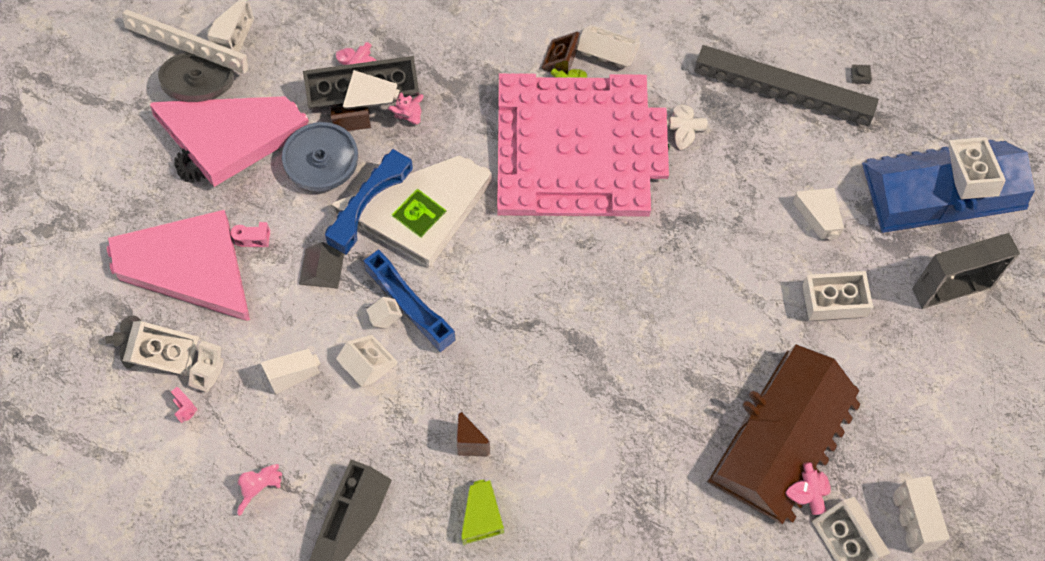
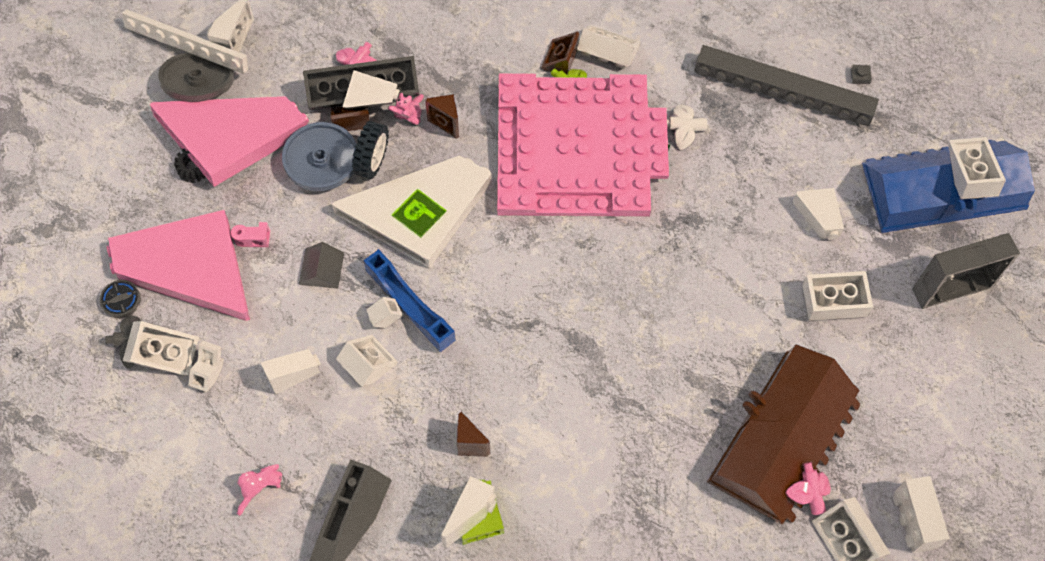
(120, 299): none -> tile
(186, 407): bright pink bracket -> none
(370, 149): none -> black wheel
(390, 172): blue arch -> none
(443, 114): none -> reddish brown slope
(471, 509): none -> white slope

